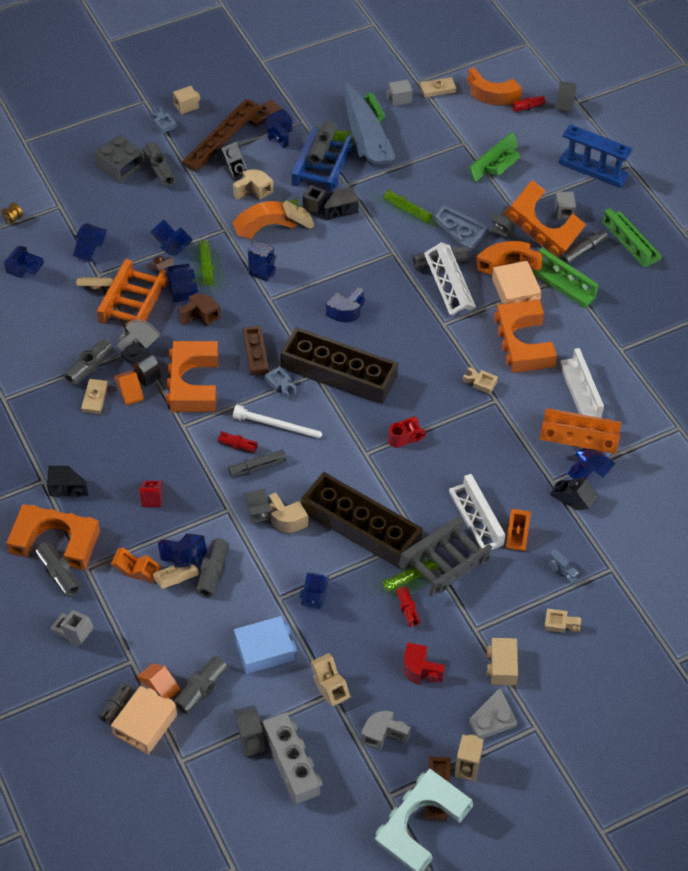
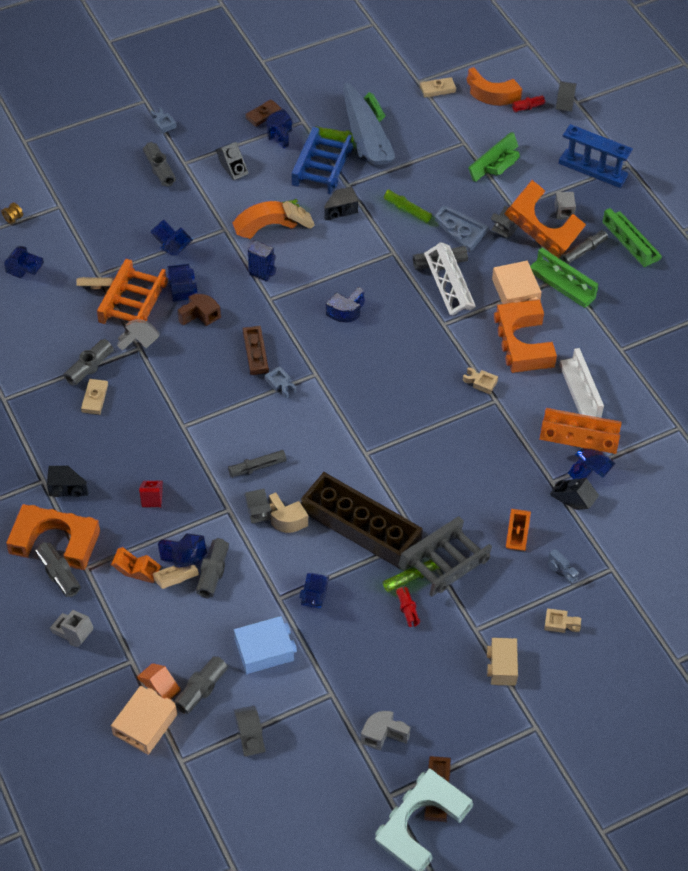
(88, 238): clear blue brick -> none
(115, 703): dark grey pin -> none
(116, 155): dark grey piece -> none
(129, 387): orange slope -> none
(143, 363): black brick -> none
(160, 263): reddish brown plate -> none
(184, 396): orange arch -> none
(186, 99): tan brick -> none
(206, 267): clear neon green pin -> none
(221, 135): reddish brown plate -> none
(237, 442): red pin -> none
(242, 413): white piece -> none
(253, 181): tan brick -> none
(291, 759): light grey brick -> none
(315, 199): black slope -> none
(322, 142): dark grey piece -> none
(328, 681): tan brick -> none
(339, 365): dark brown brick -> none
(399, 92): light grey brick -> none
(405, 432): red piece -> none
(417, 667): red brick -> none
(468, 757): tan brick -> none
(482, 508): white fence -> none
(493, 717): light grey wing -> none
(508, 253): orange arch -> none

